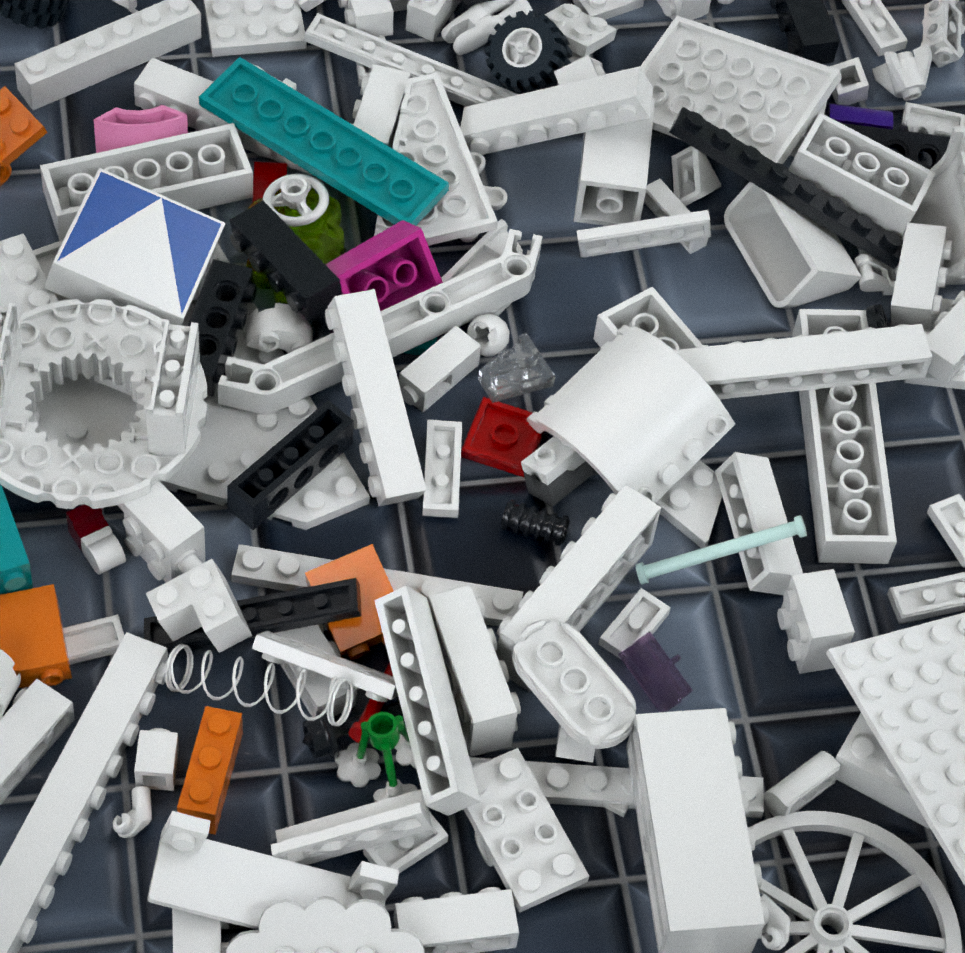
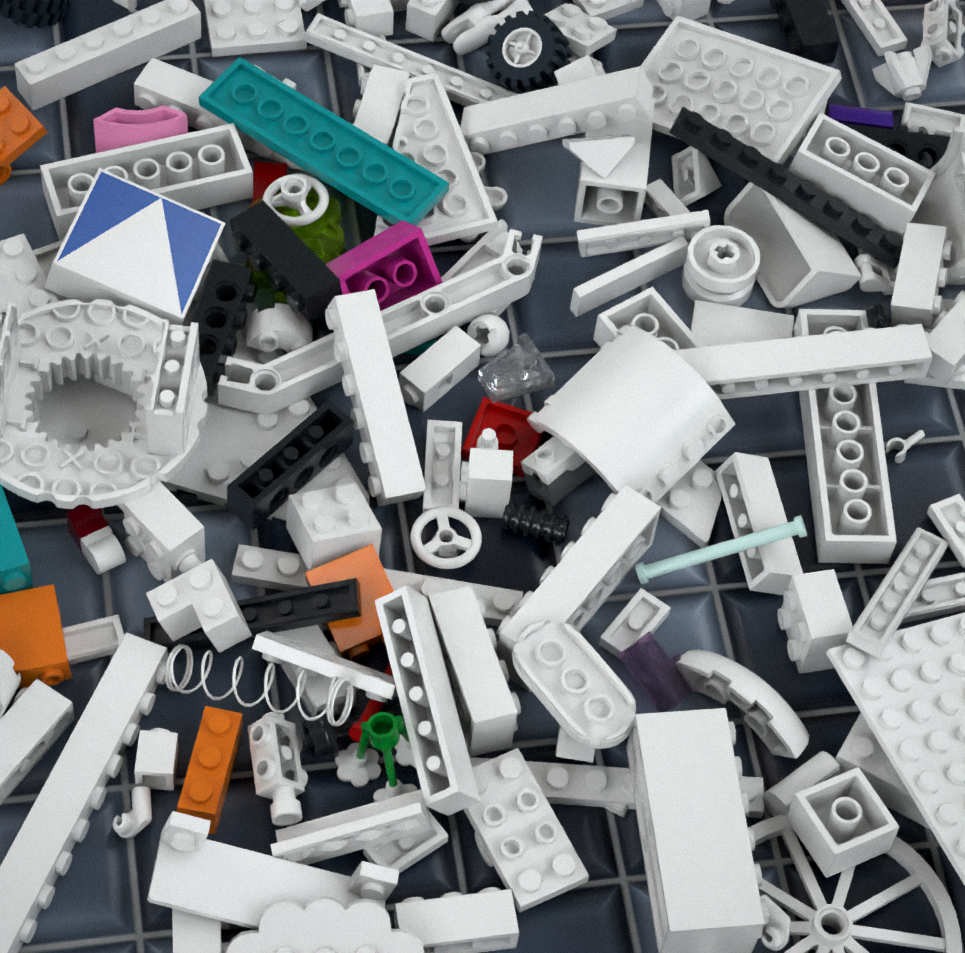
(277, 766): none -> white brick
(331, 524): none -> white brick
(444, 554): none -> white piece
(486, 478): none -> white brick
(600, 152): none -> white slope
(628, 276): none -> white tile
(721, 266): none -> white wheel
(724, 324): none -> white tile
(764, 707): none -> white brick
(842, 822): none -> white brick
(853, 84): white brick -> none
(897, 592): none -> white tile
(903, 445): none -> white hand

